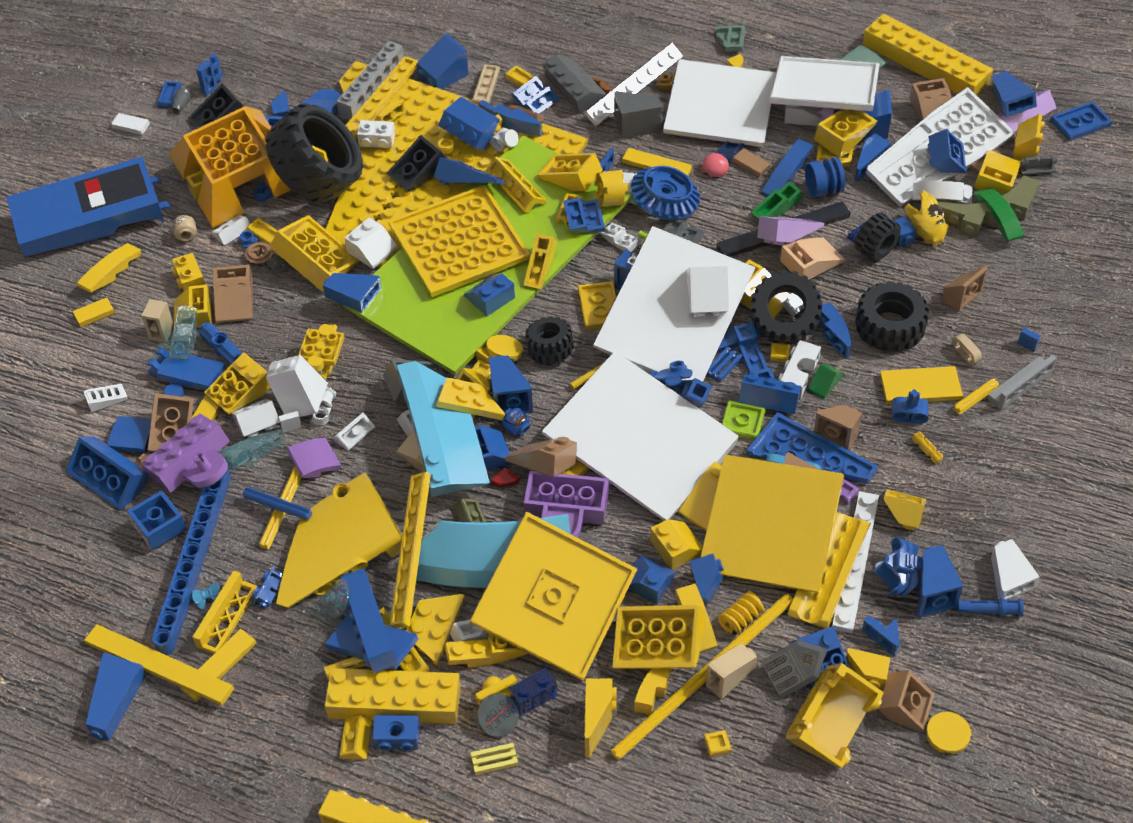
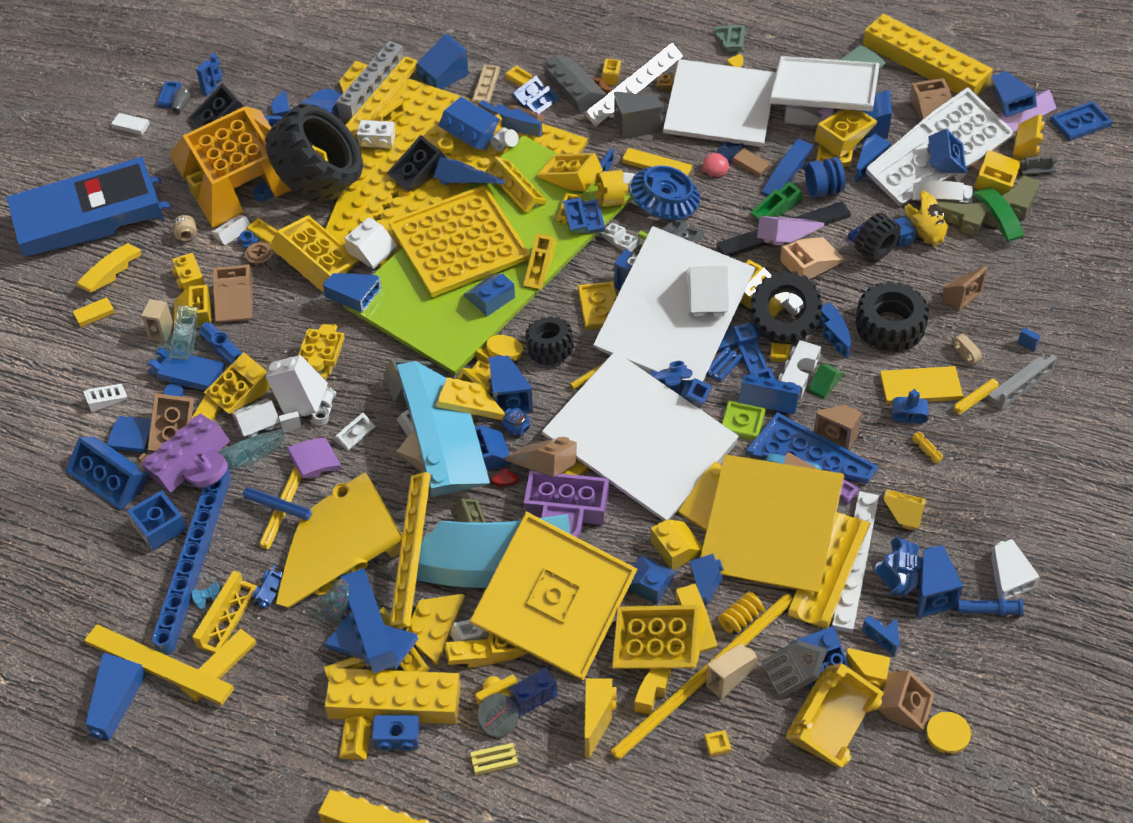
(611, 71): none -> yellow slope

